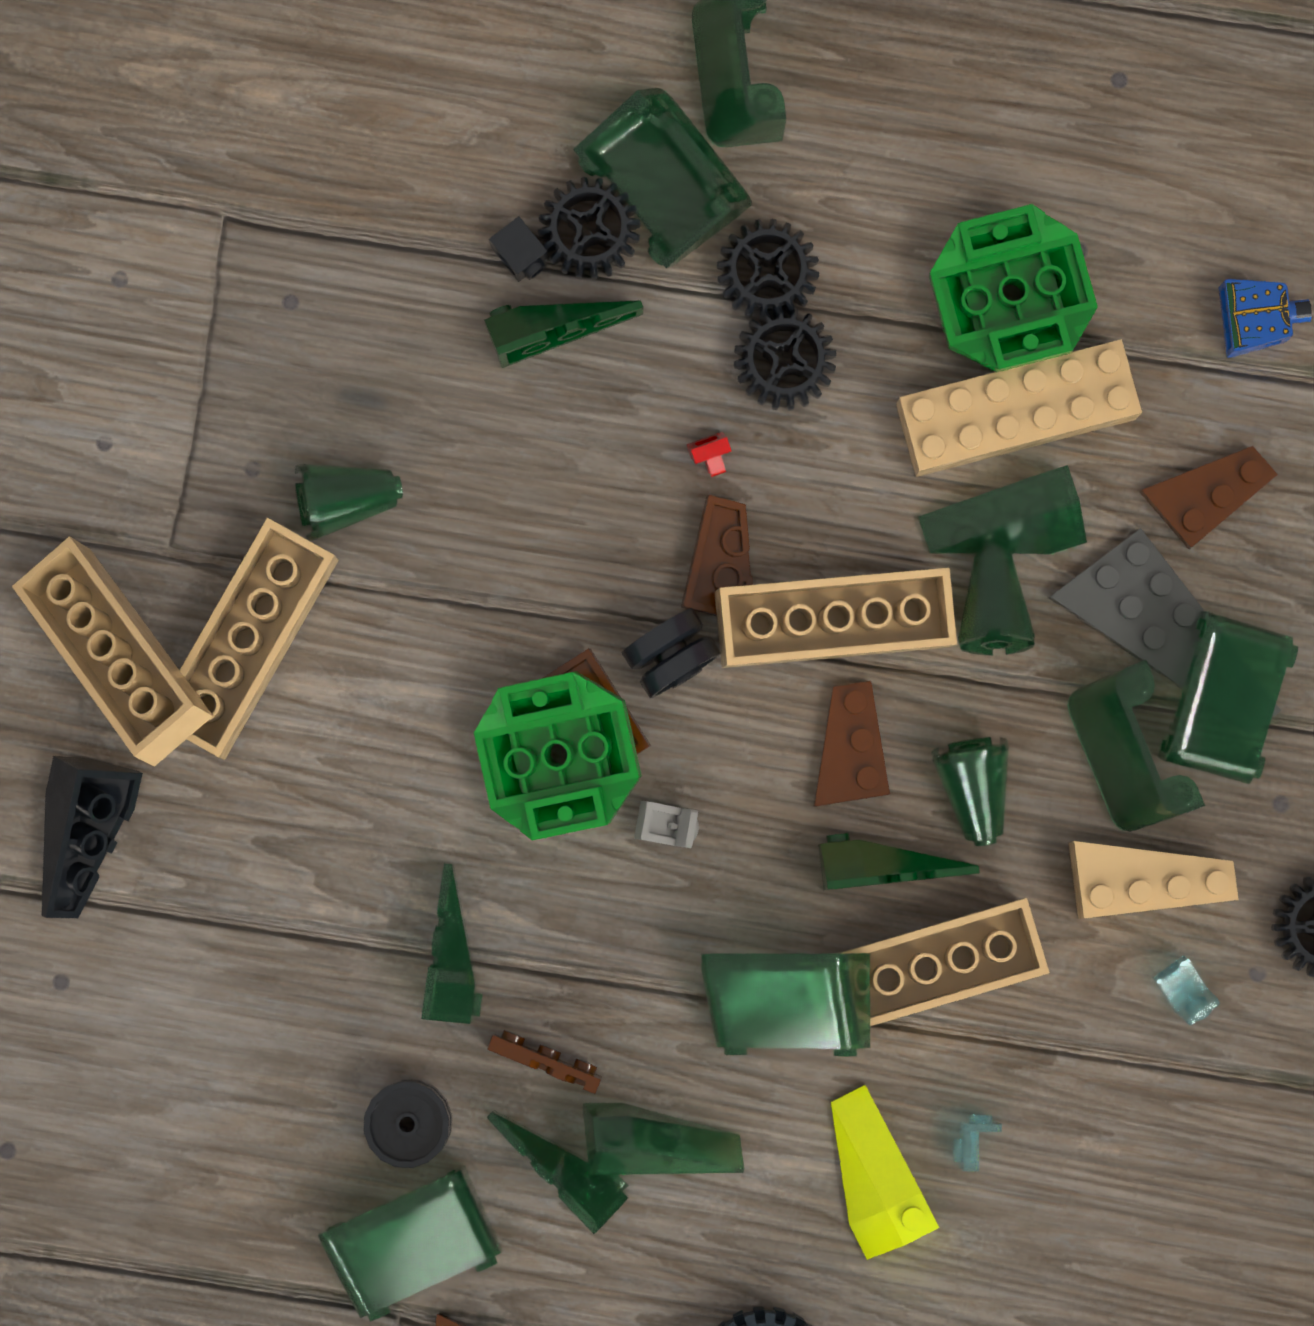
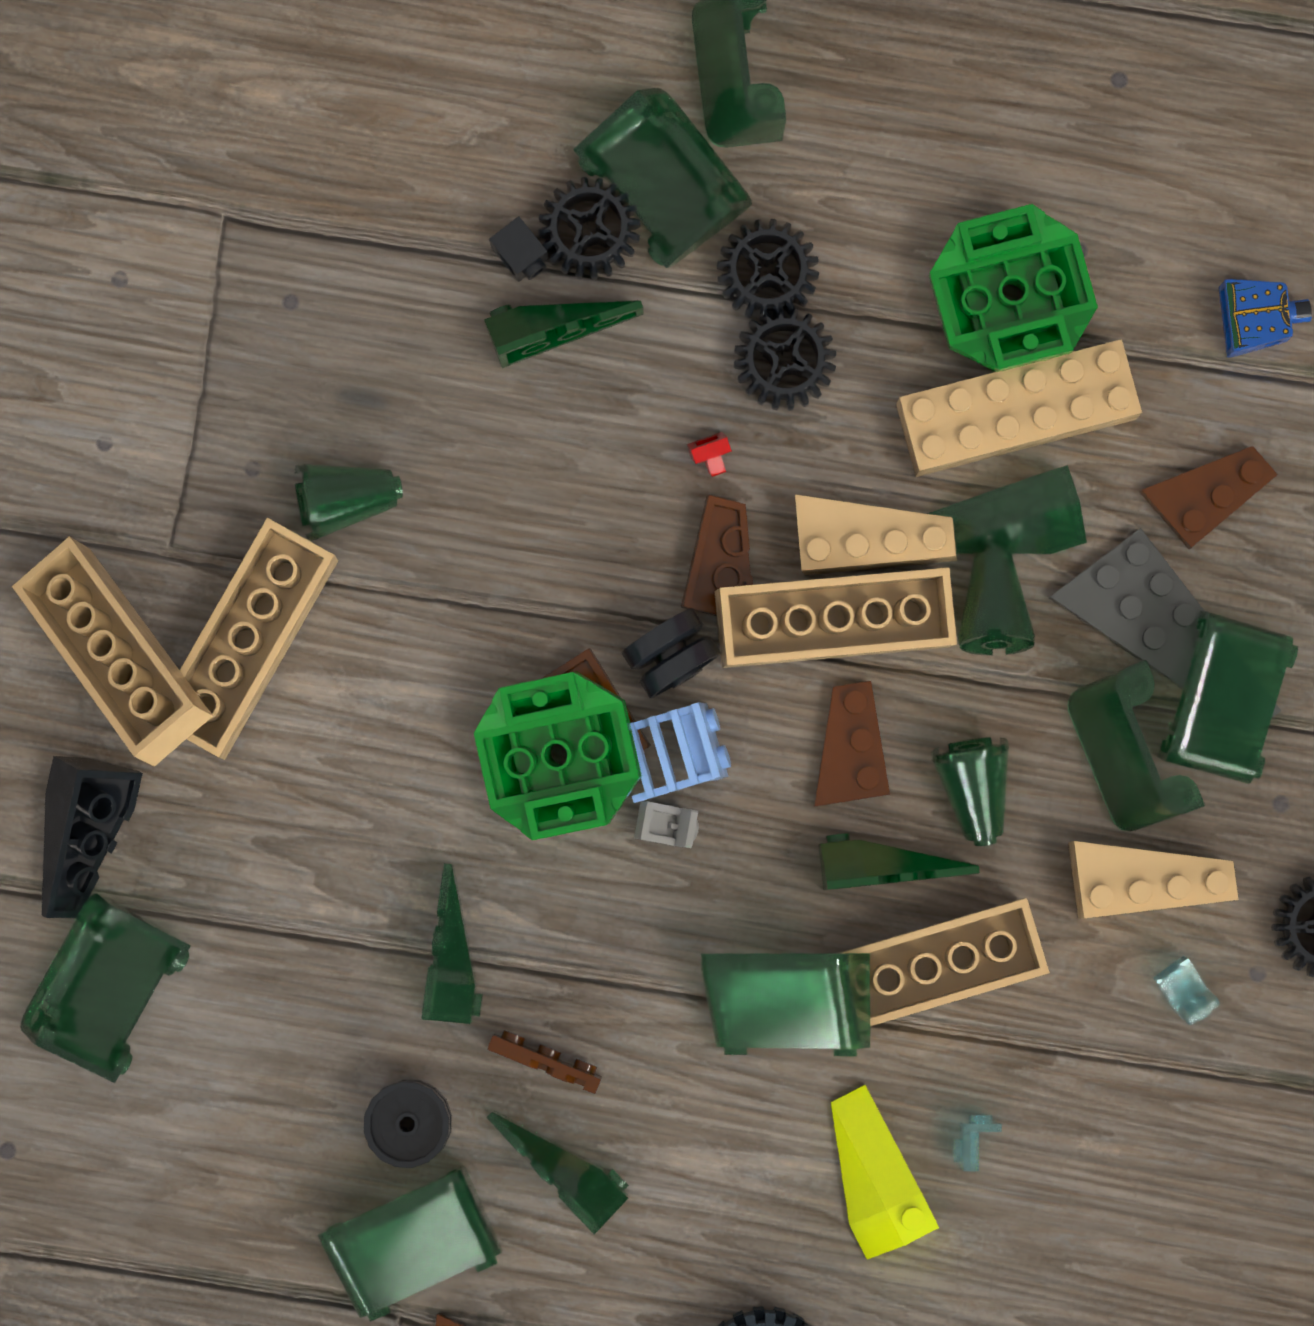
(101, 986): none -> clear green windscreen
(642, 1141): clear green wedge -> none
(699, 747): none -> light blue plate
(864, 537): none -> tan wedge

